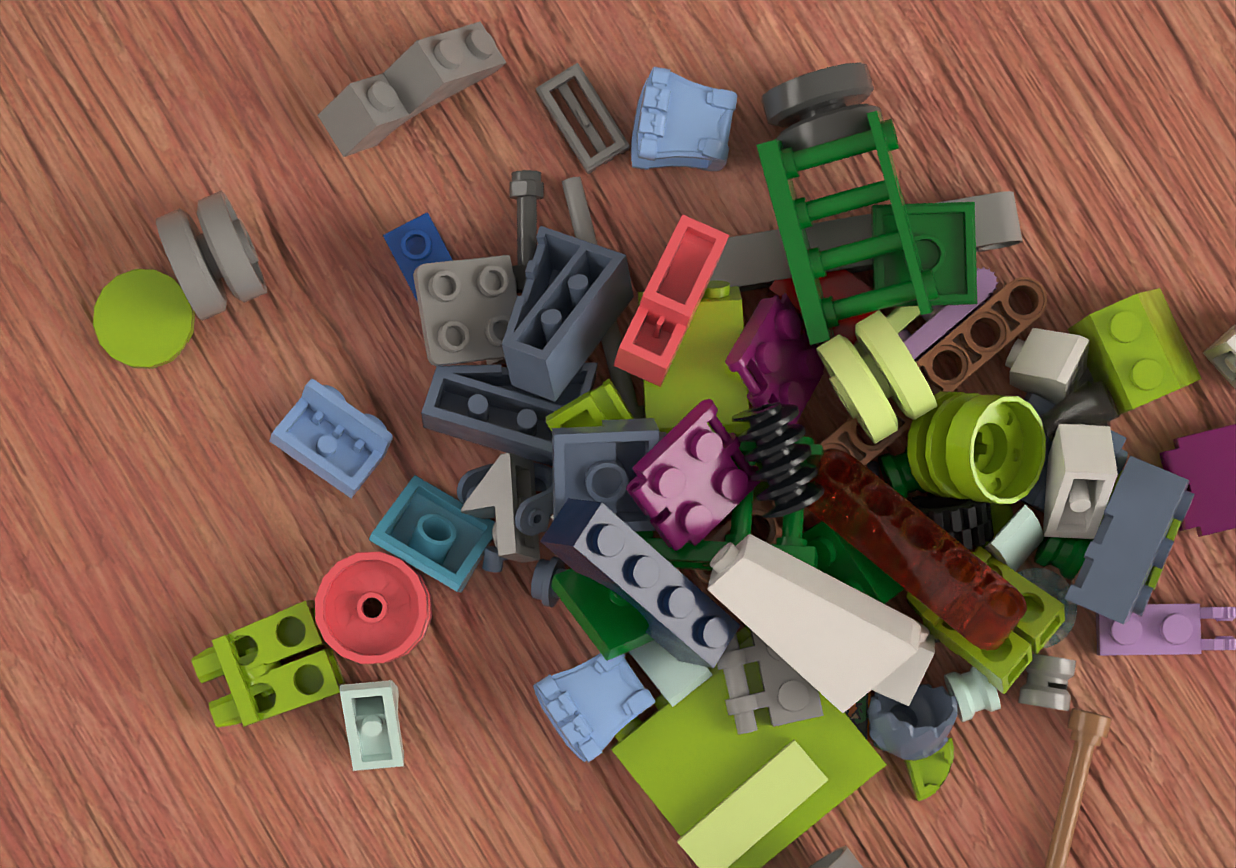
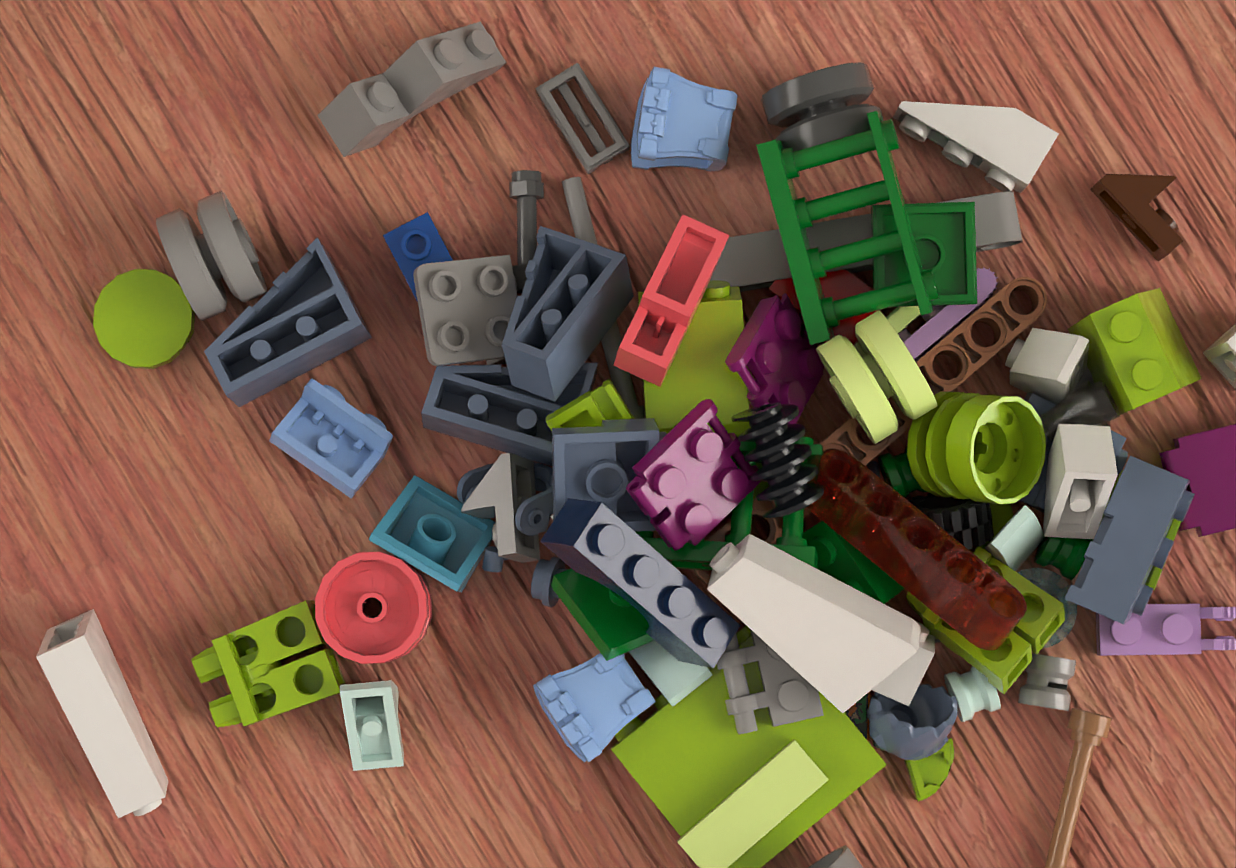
(103, 714): none -> white slope
(289, 330): none -> sand blue wedge
(991, 138): none -> white slope
(1129, 201): none -> reddish brown slope

